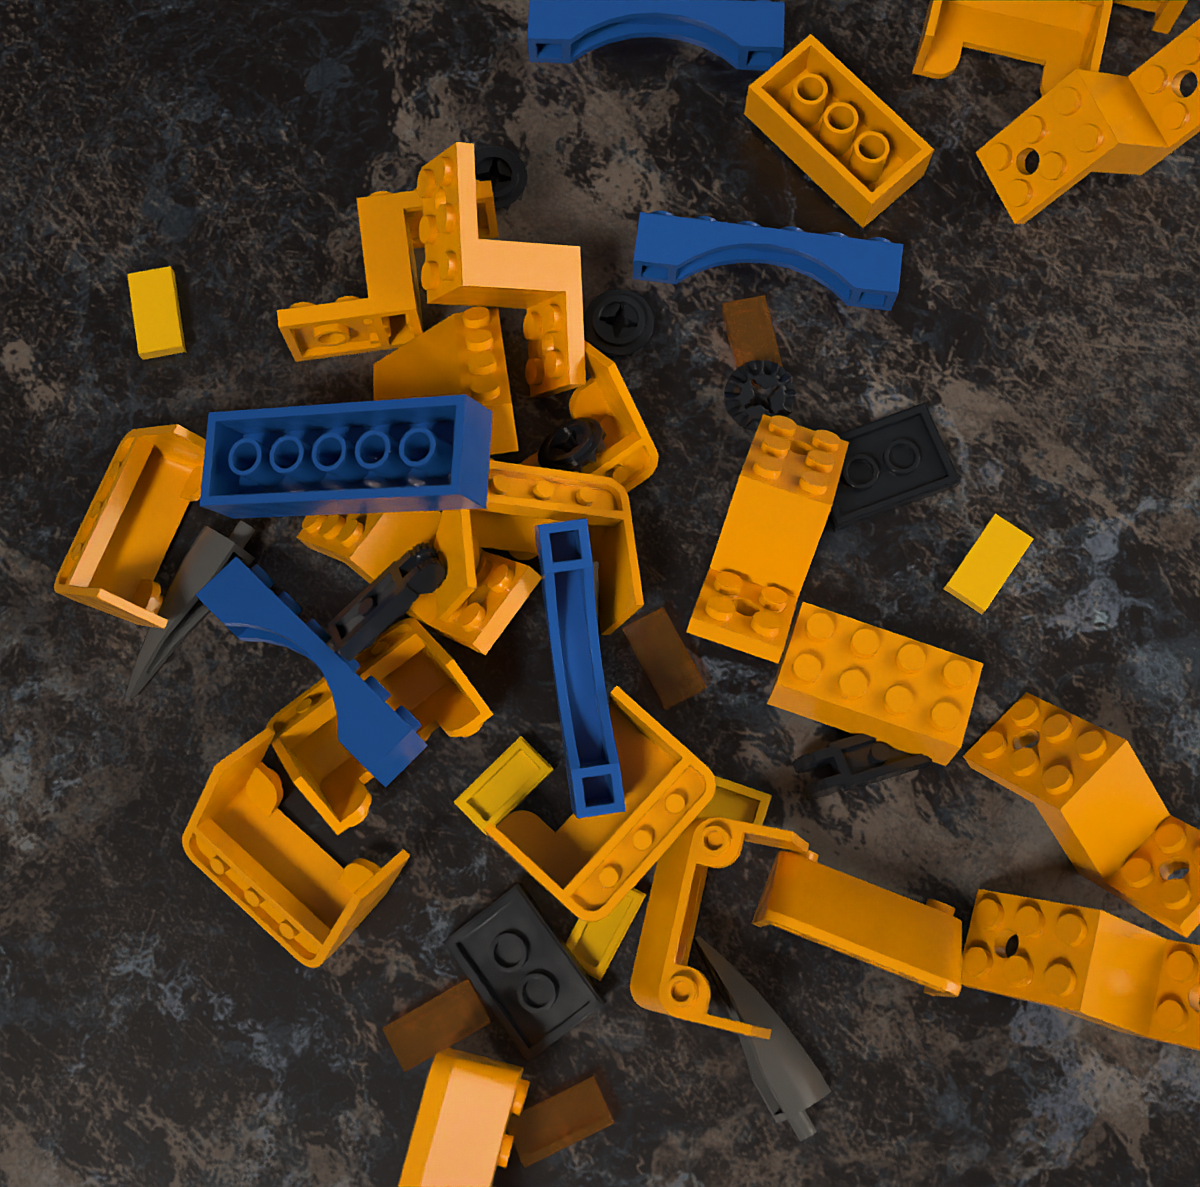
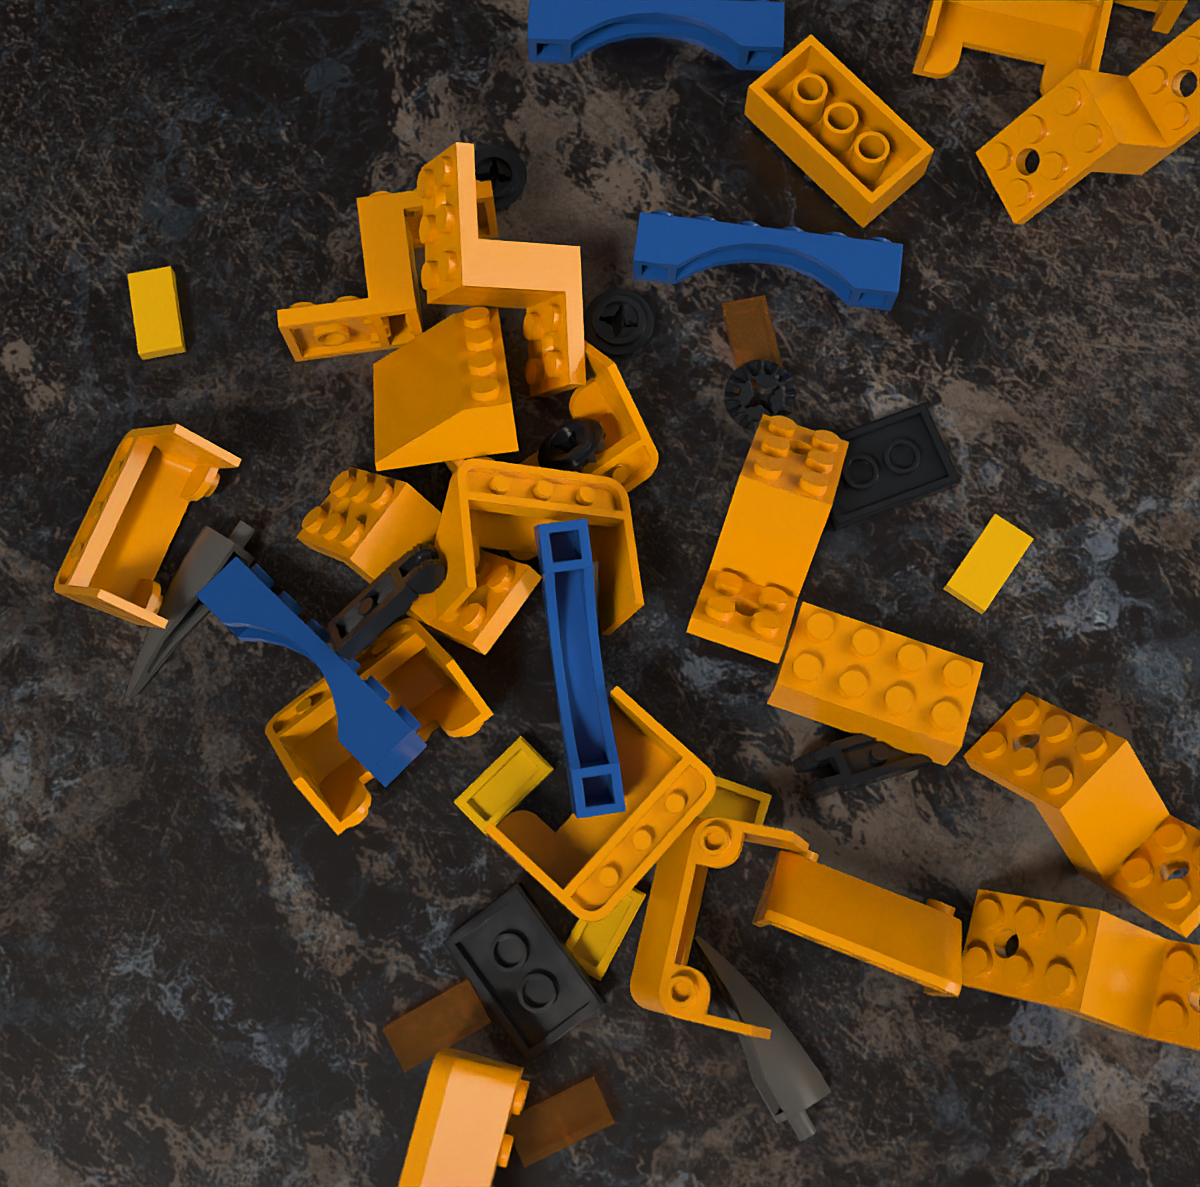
(274, 865): light orange windscreen -> none
(348, 458): blue brick -> none
(664, 658): clear orange tile -> none

